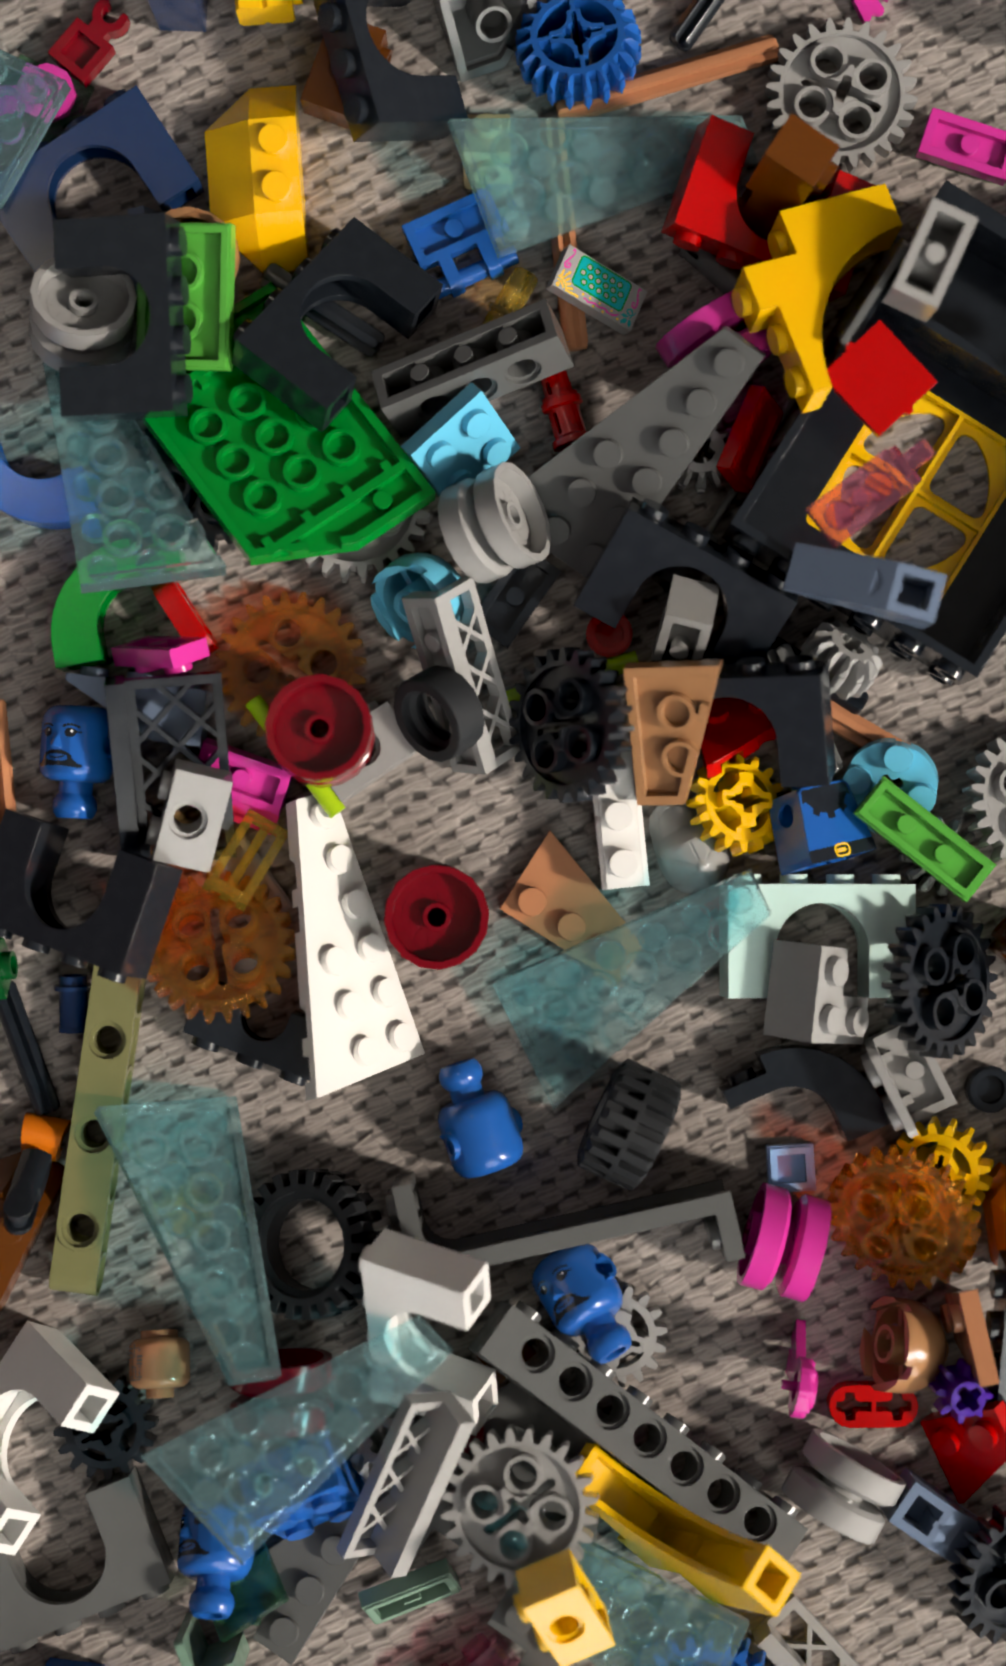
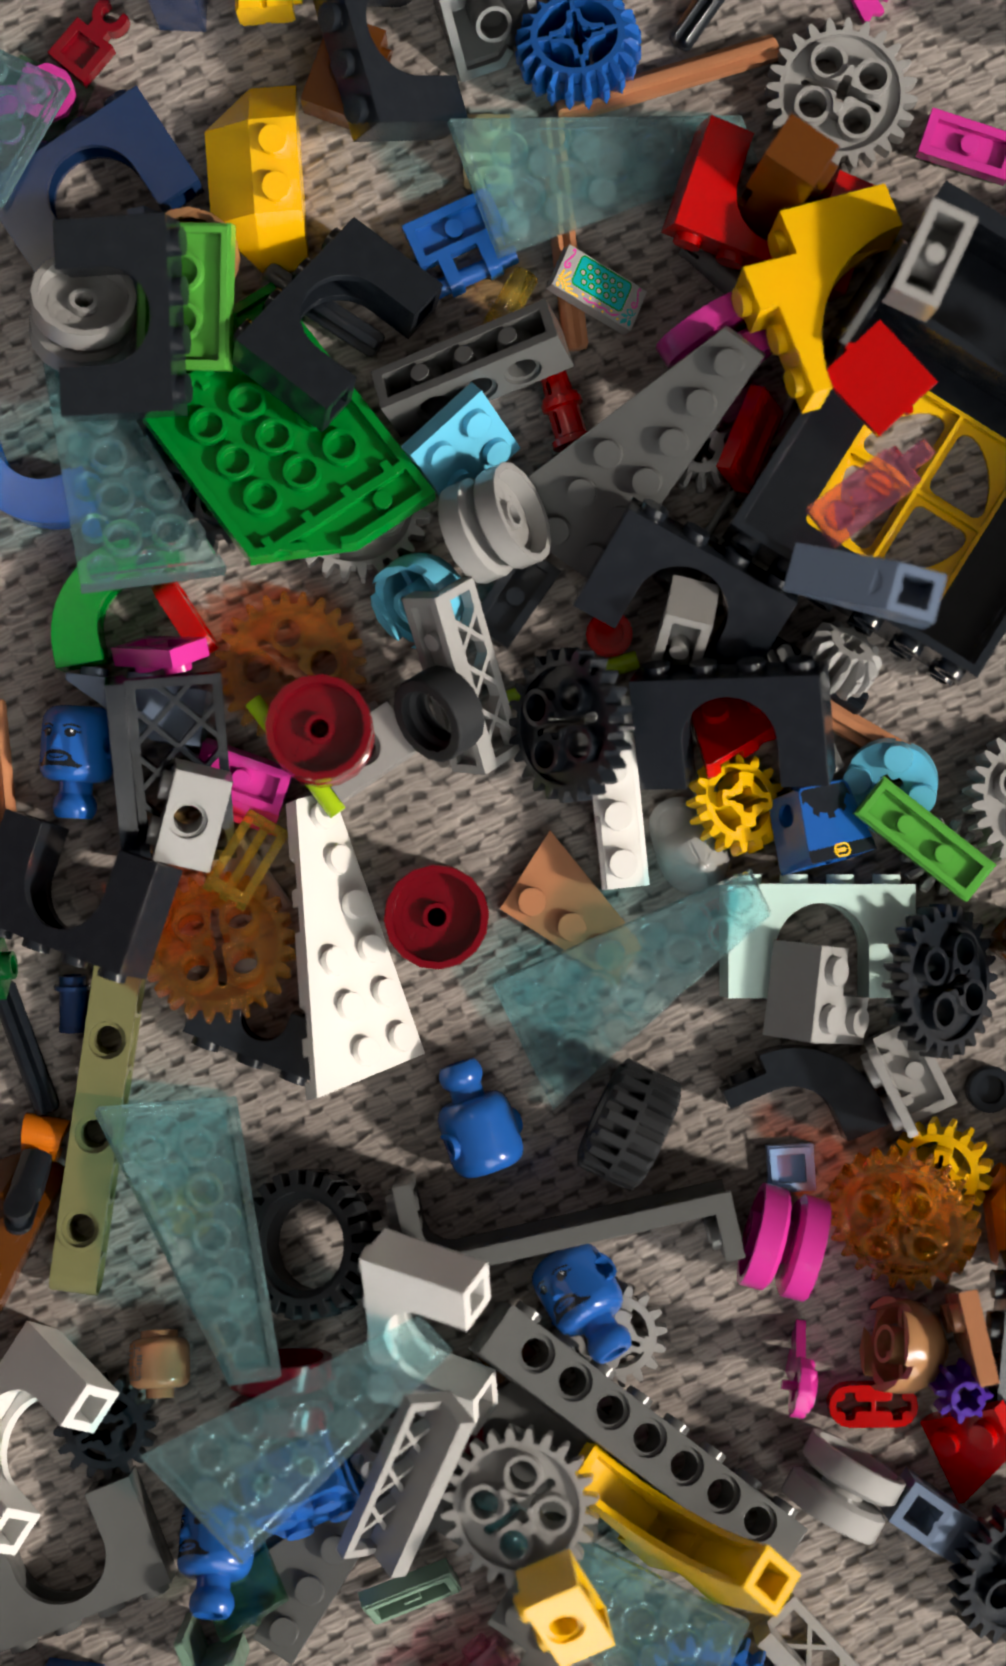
(670, 721): medium nougat wing -> none

